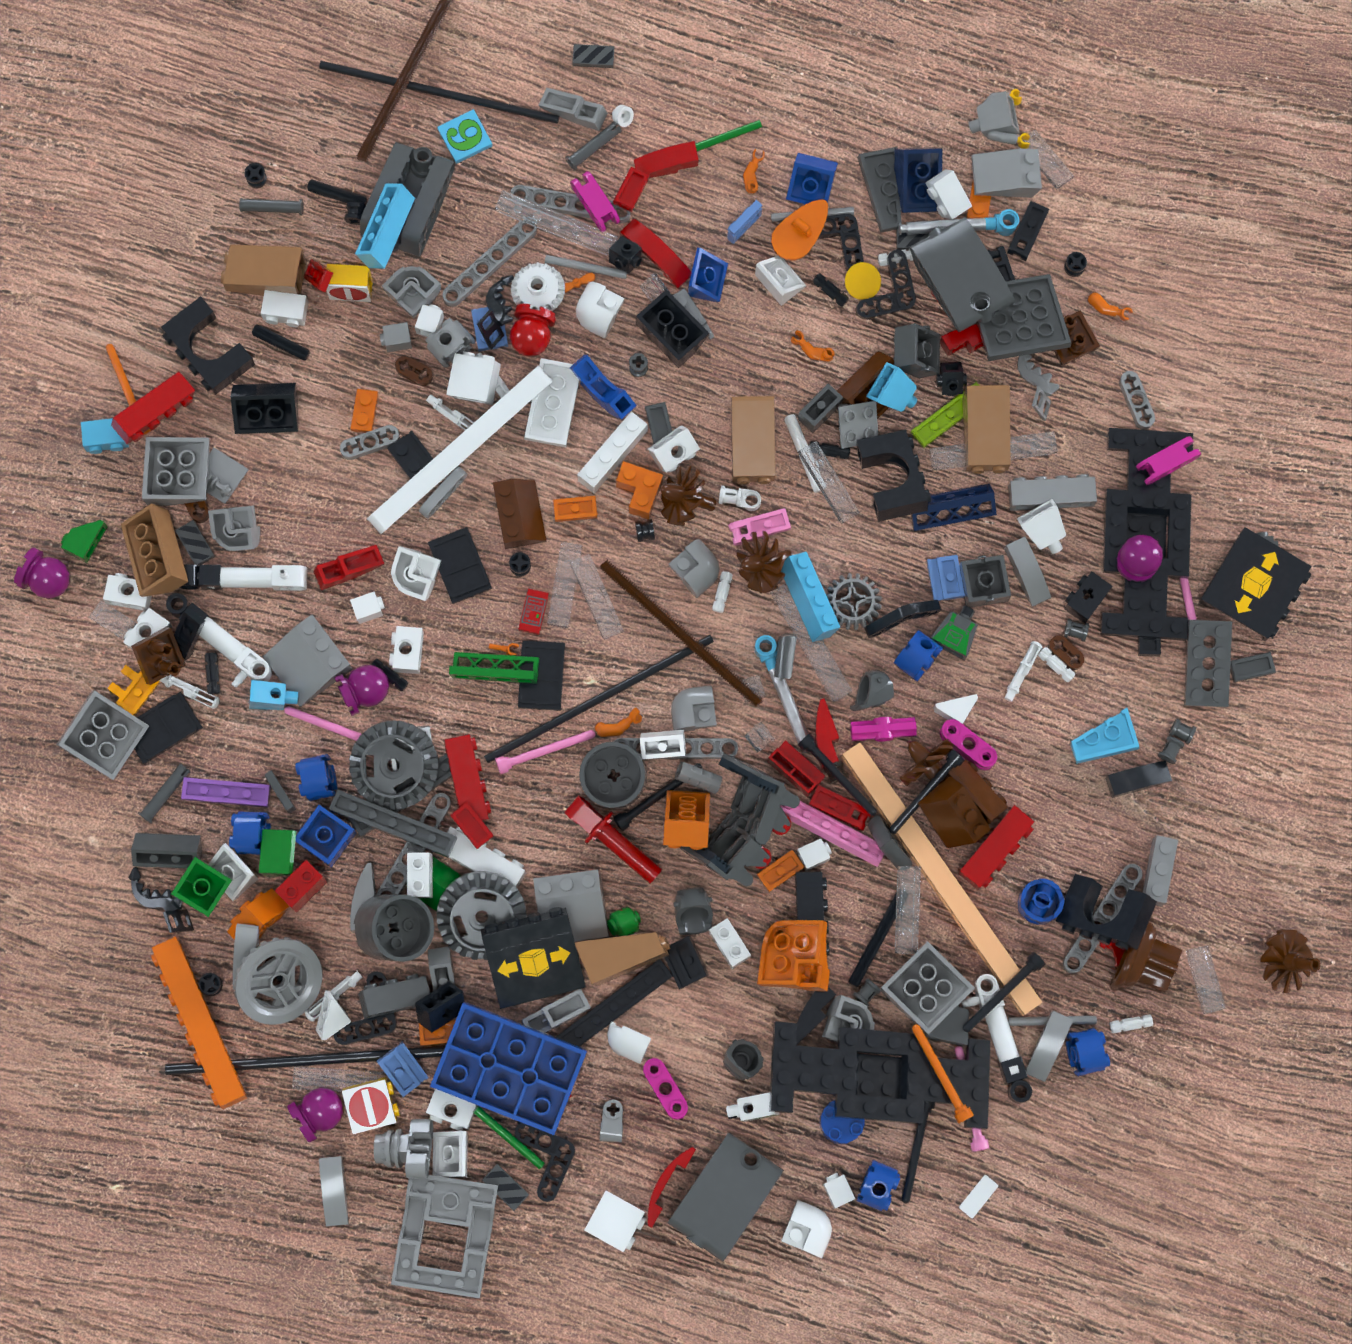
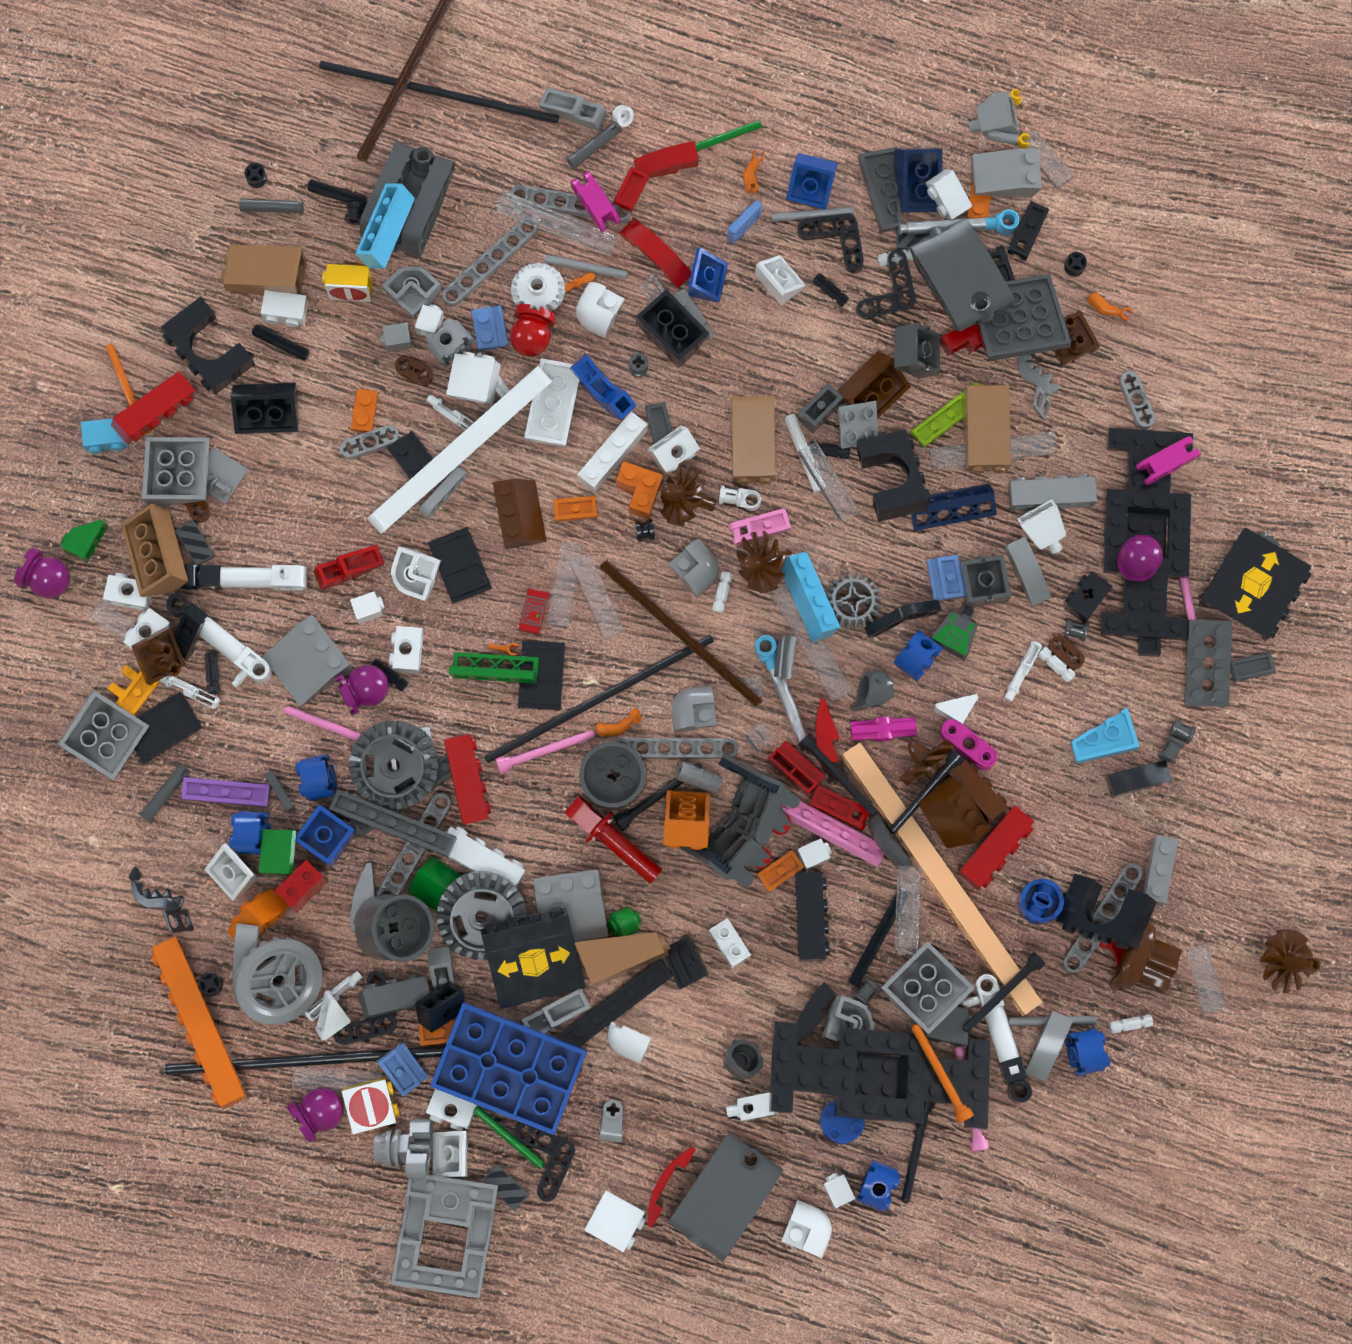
(165, 850): dark grey brick -> none
(201, 887): green slope -> none
(235, 528): light grey brick -> none
(261, 695): medium azure torso -> none
(318, 275): red tile -> none
(333, 1191): light grey slope -> none
(420, 875): white brick -> none
(464, 136): medium azure tile -> none
(472, 825): red tile -> none
(497, 312): black piece -> none
(520, 559): black wheel -> none
(593, 56): dark grey tile -> none
(625, 255): black brick -> none
(659, 1078): dark pink piece -> none
(662, 744): white brick -> none
(693, 911): dark grey helmet -> none
(795, 956): orange slope -> none
(800, 230): orange shield -> none
(814, 353): orange arm -> none
(862, 281): yellow sticker -> none
(893, 389): medium azure torso -> none
(951, 378): black brick -> none
(978, 1196): white sticker -> none

